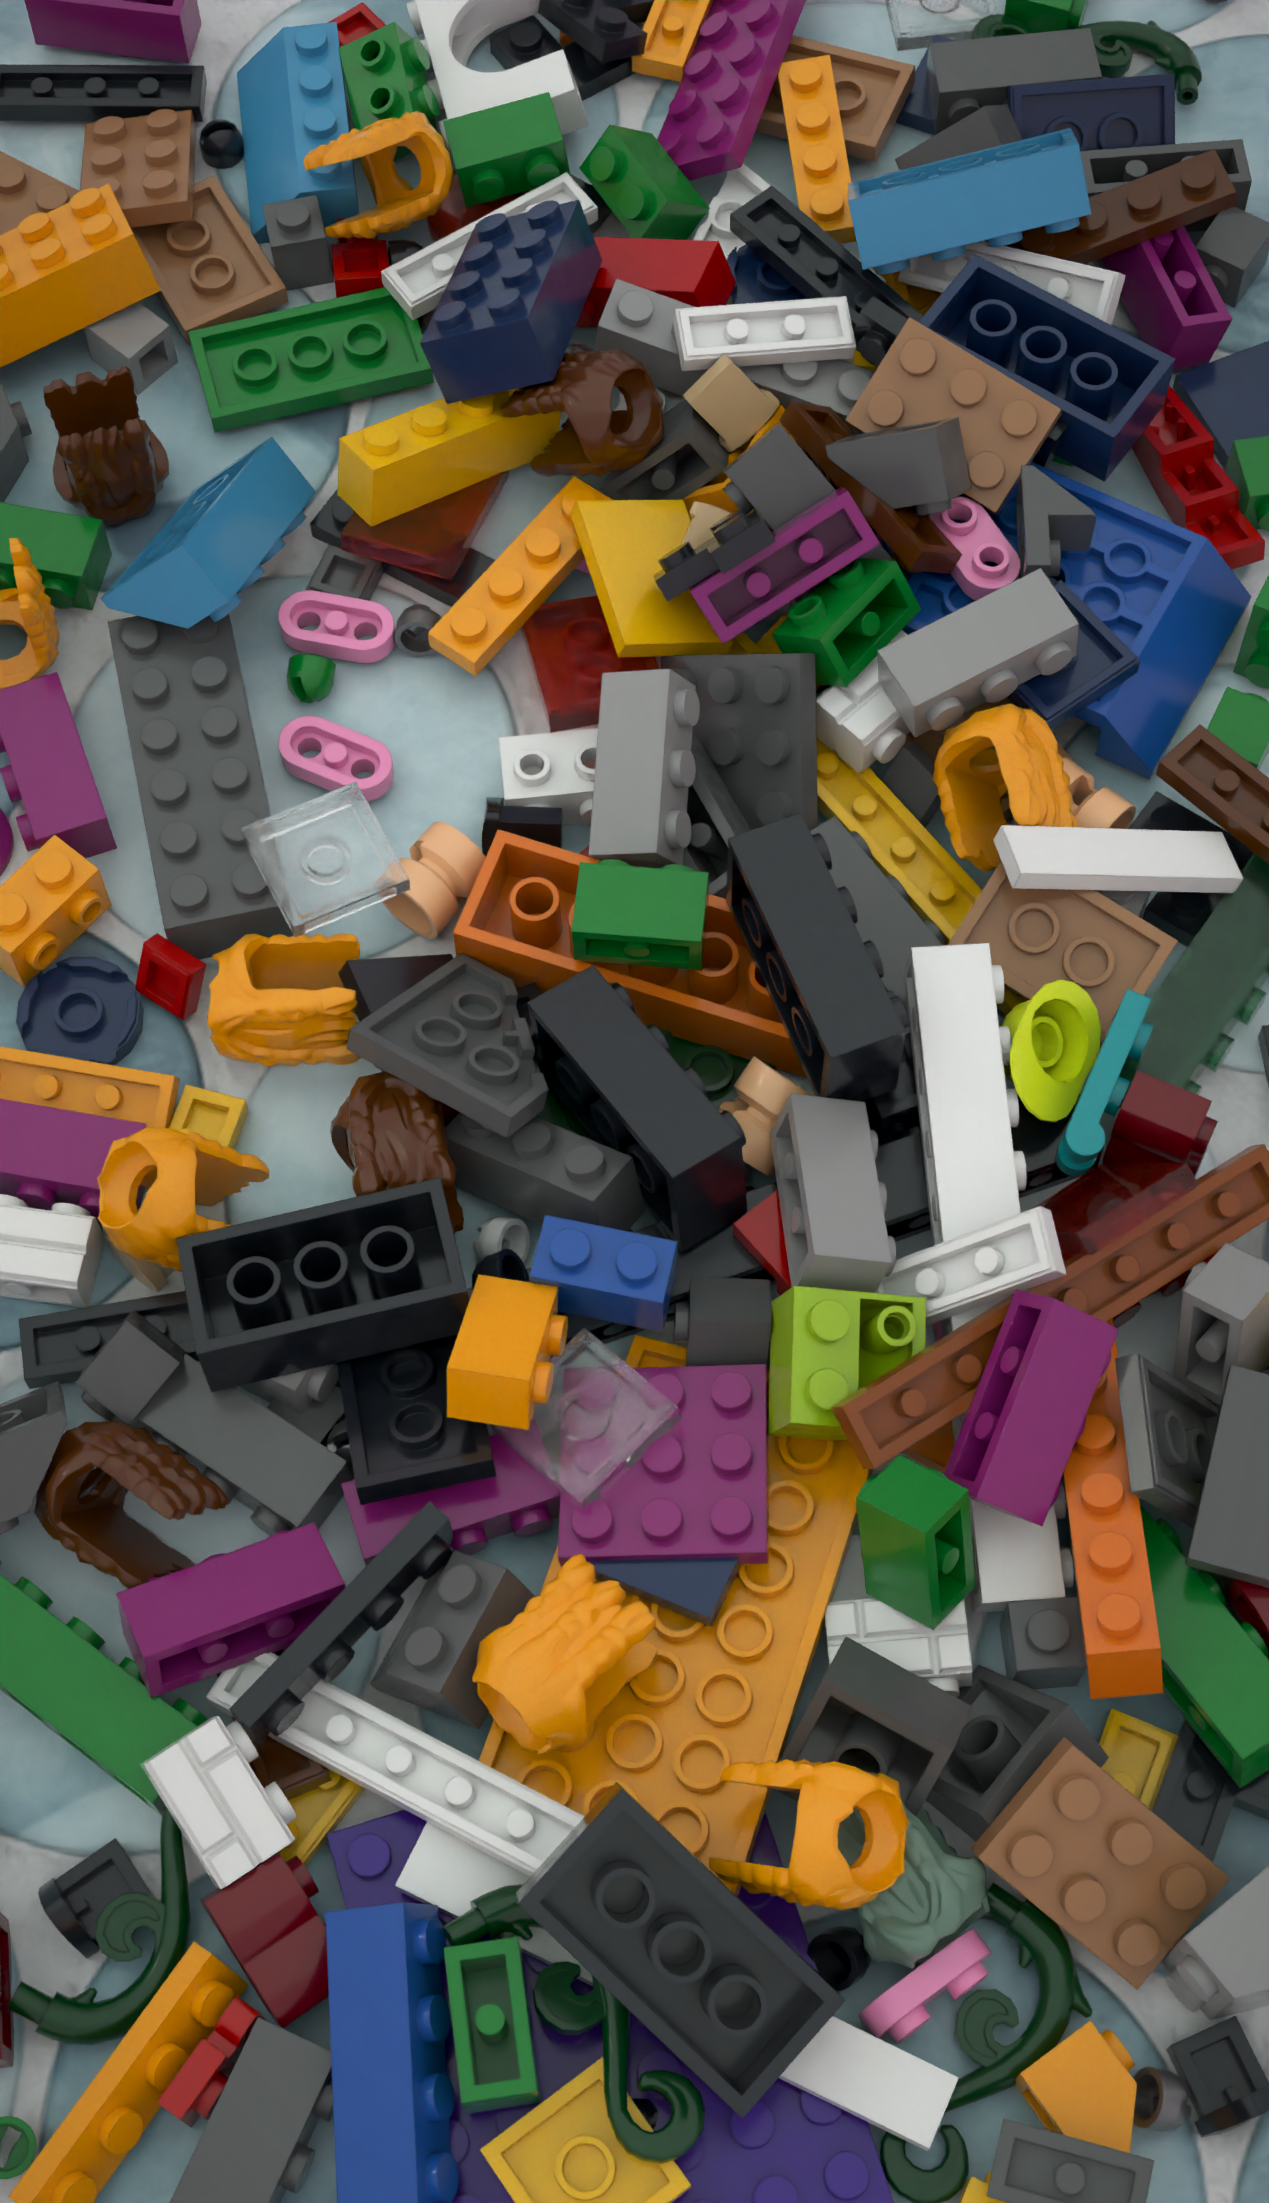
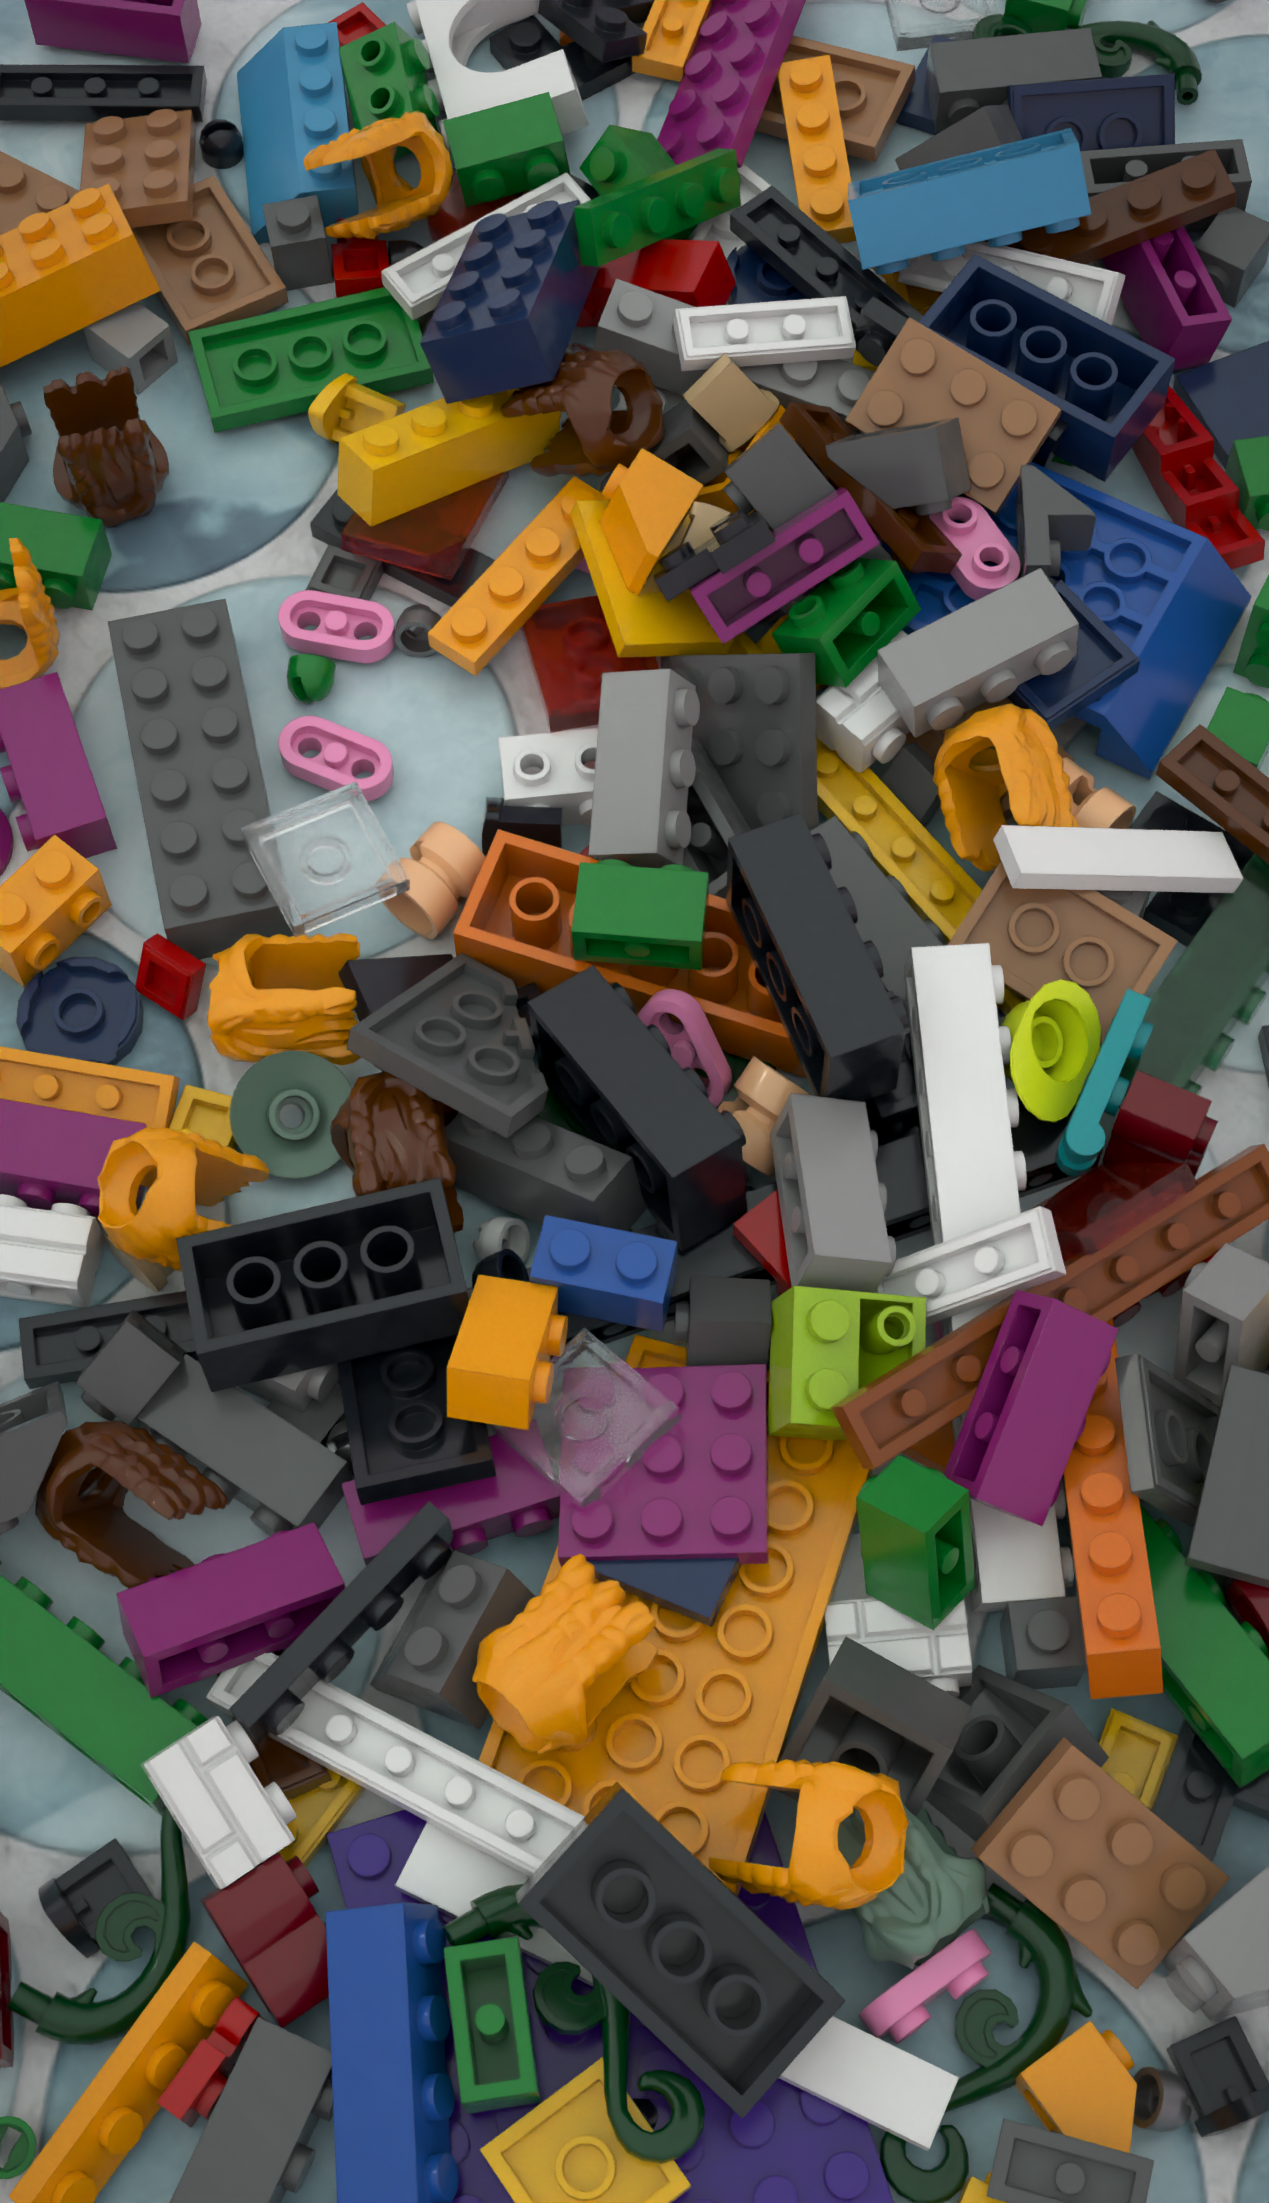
(215, 541): dark azure slope -> none
(280, 1080): none -> sand green dish
(349, 407): none -> yellow tile
(645, 514): none -> light orange slope
(657, 207): none -> green plate
(691, 1042): none -> bright pink plate
(840, 1956): black hinge -> none

